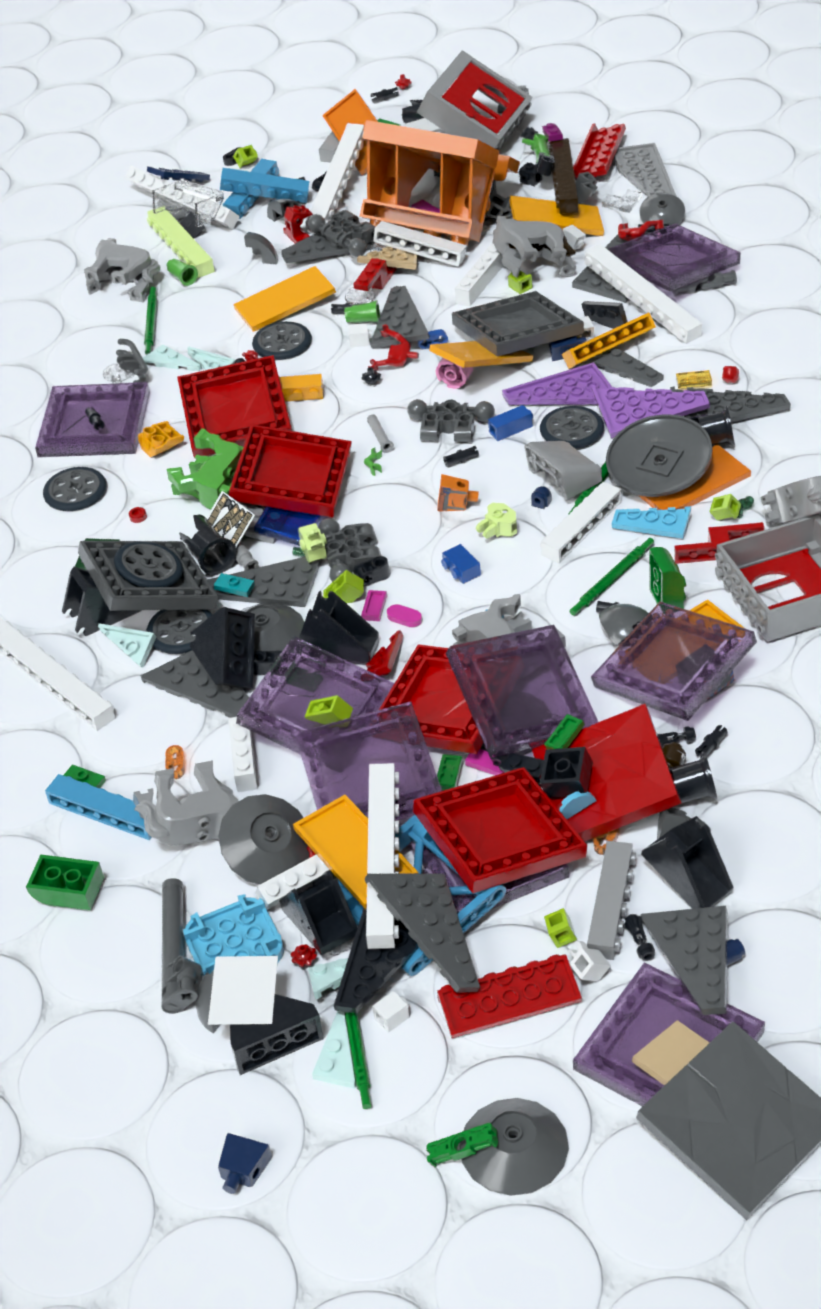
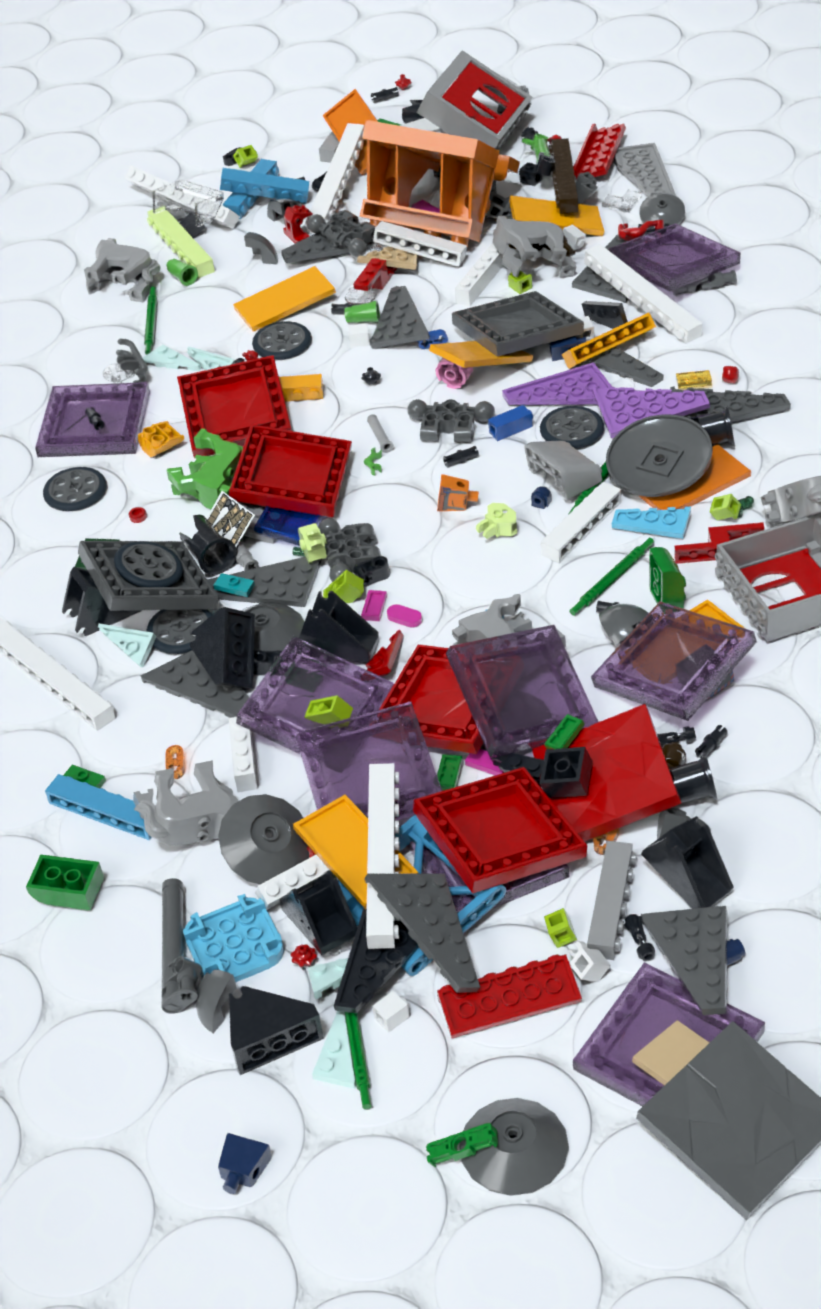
(177, 174): dark blue wing -> none
(243, 990): white sticker -> none
(397, 354): red piece -> none
(461, 563): blue brick -> none
(552, 132): magenta plate -> none
(576, 802): medium azure tile -> none

